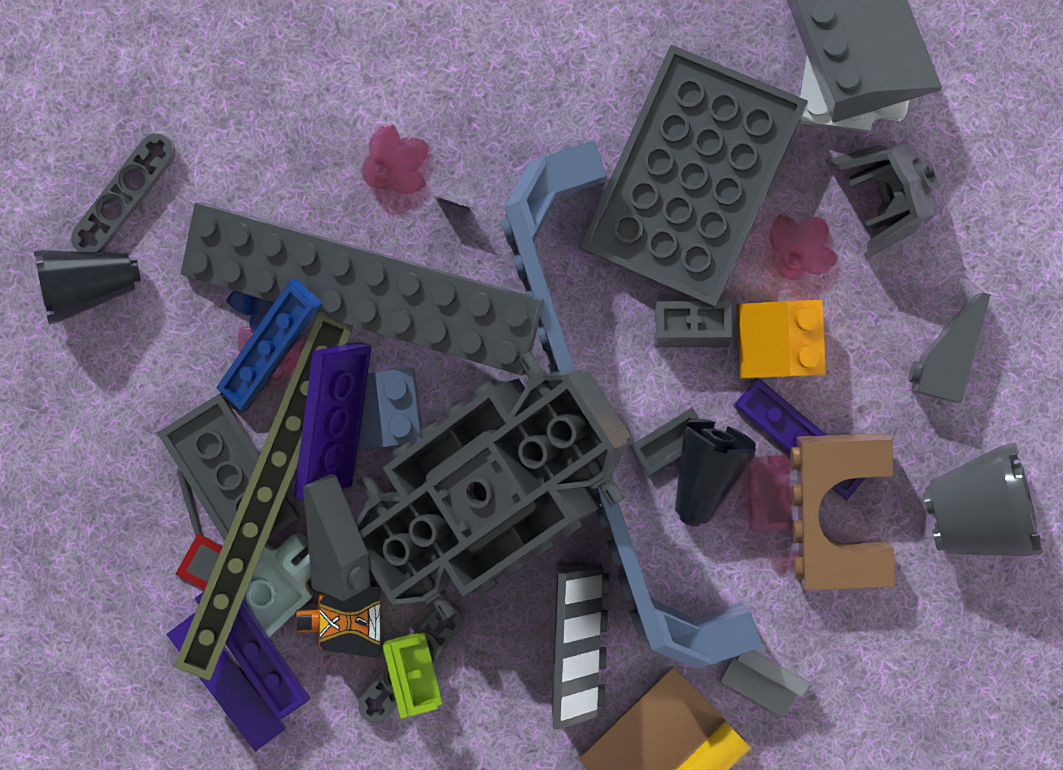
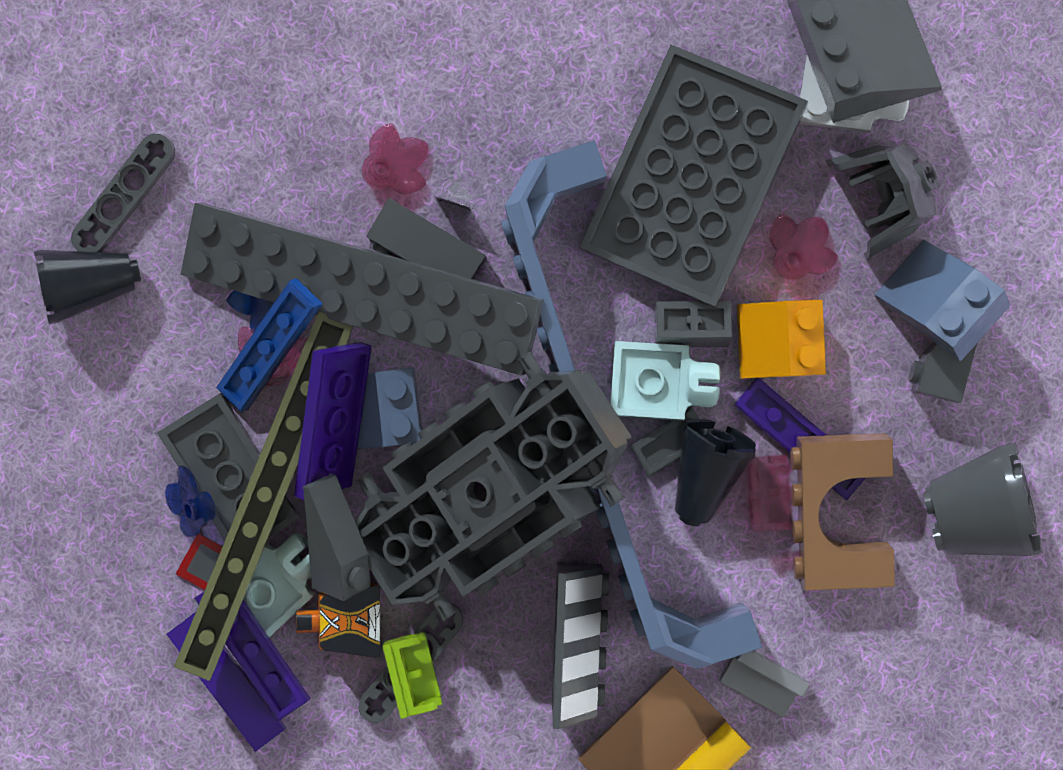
(189, 503): none -> clear blue plate
(421, 242): none -> dark grey brick
(660, 381): none -> light aqua plate
(944, 298): none -> sand blue slope

